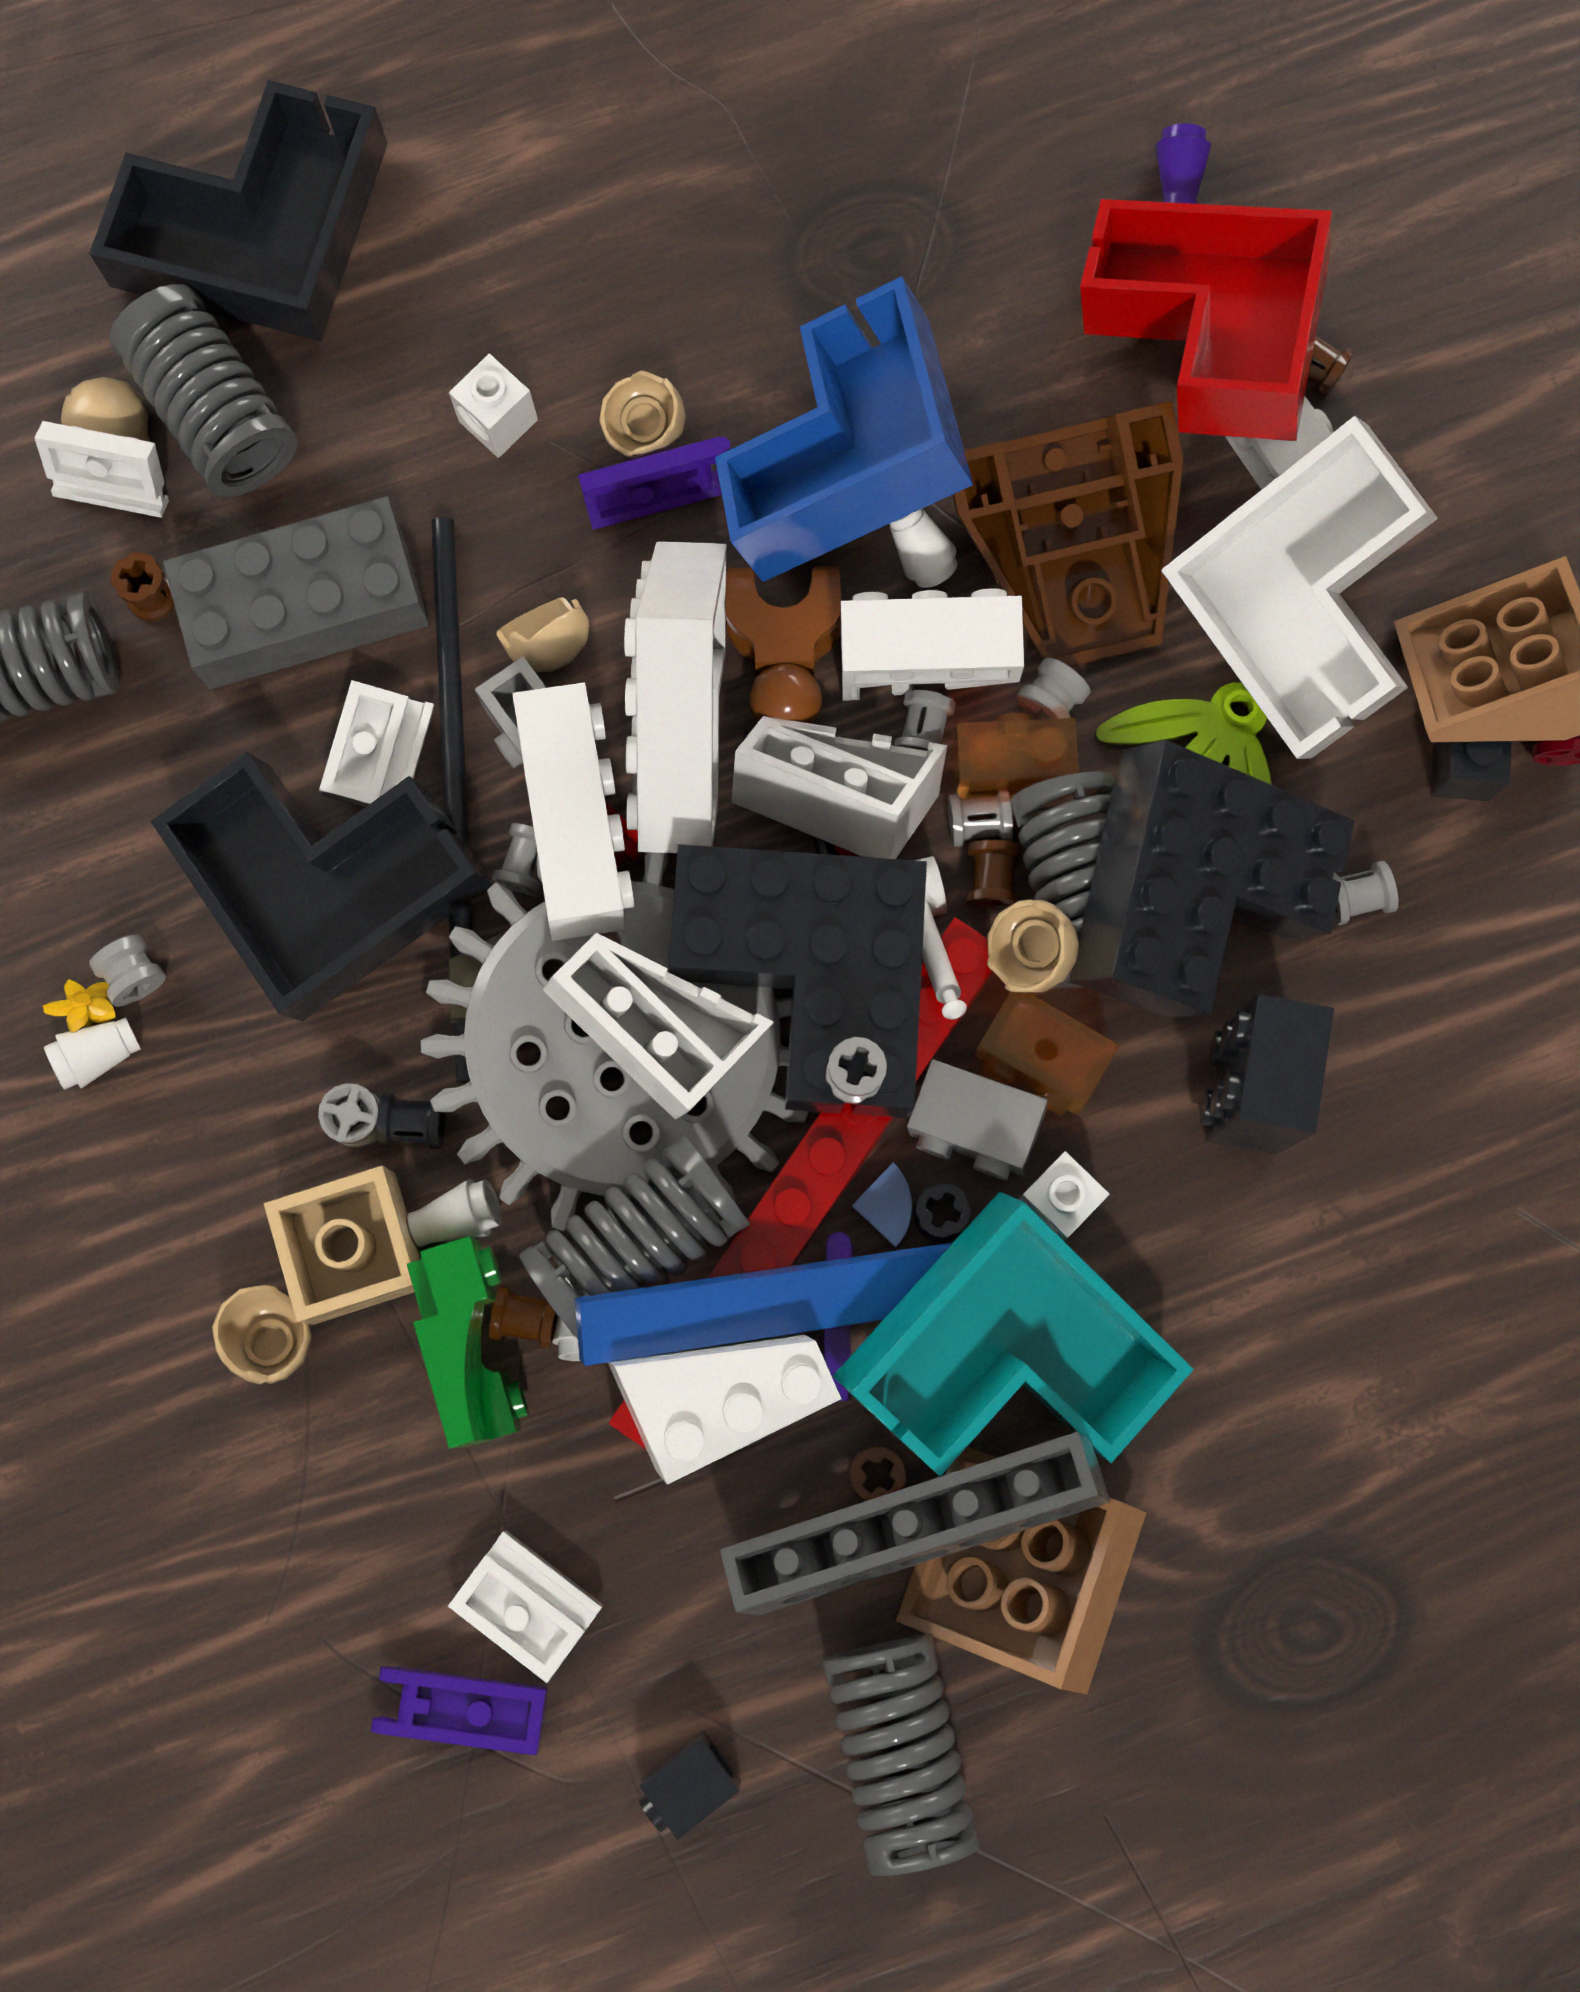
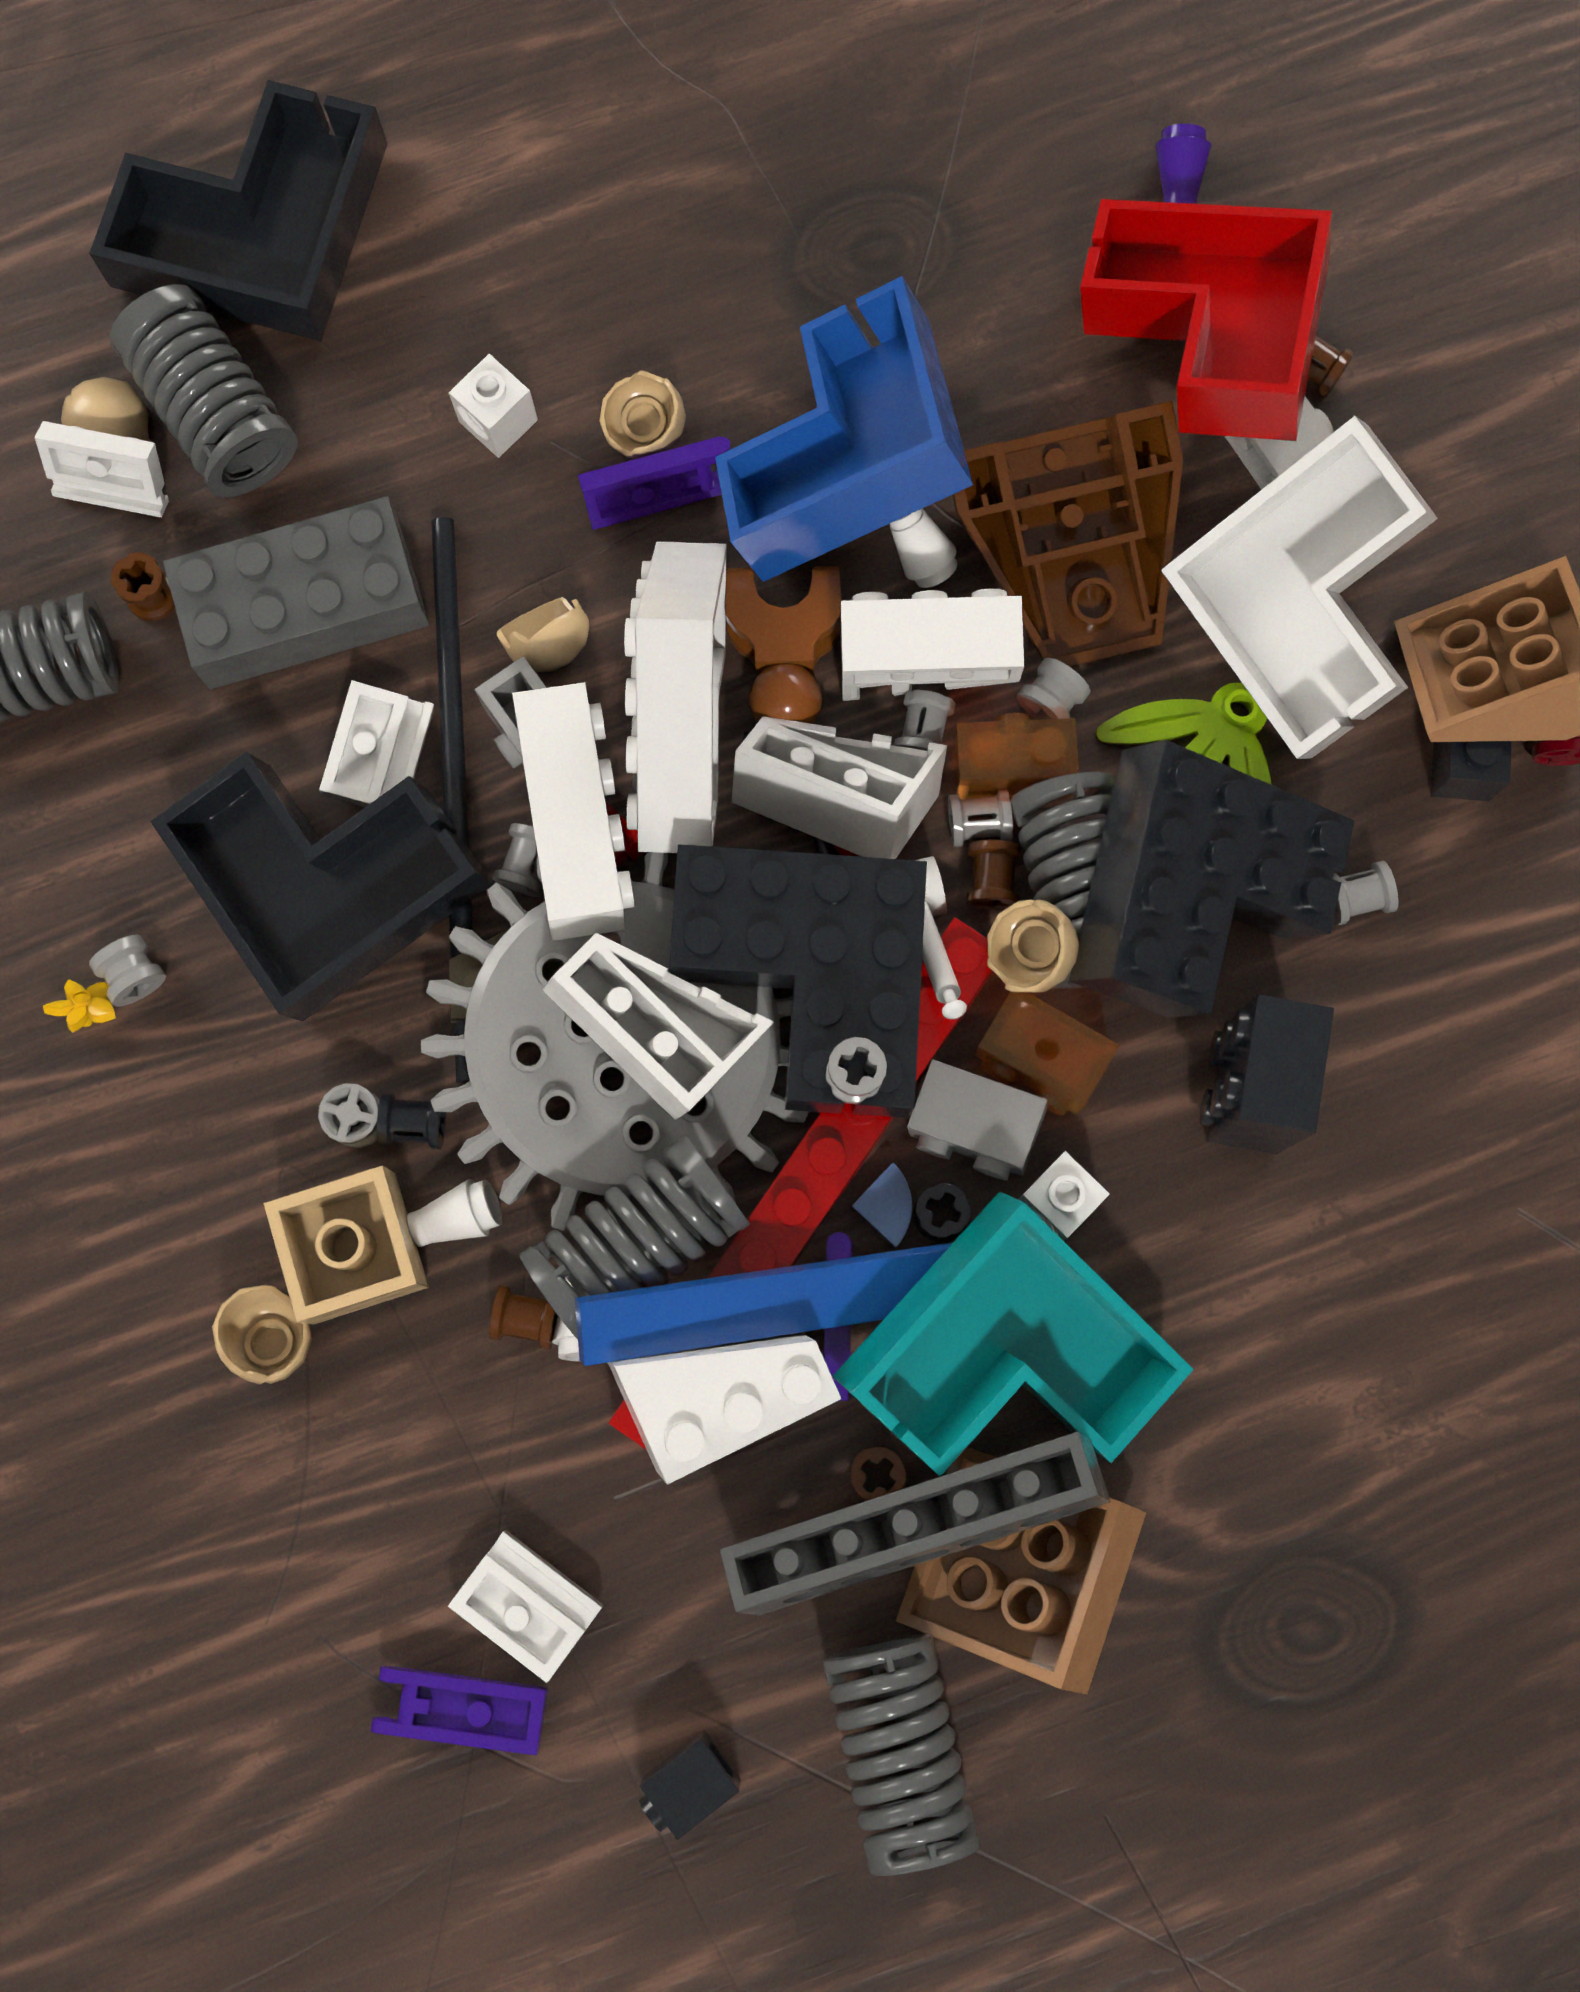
(90, 1052): white cone -> none
(451, 1293): green slope -> none

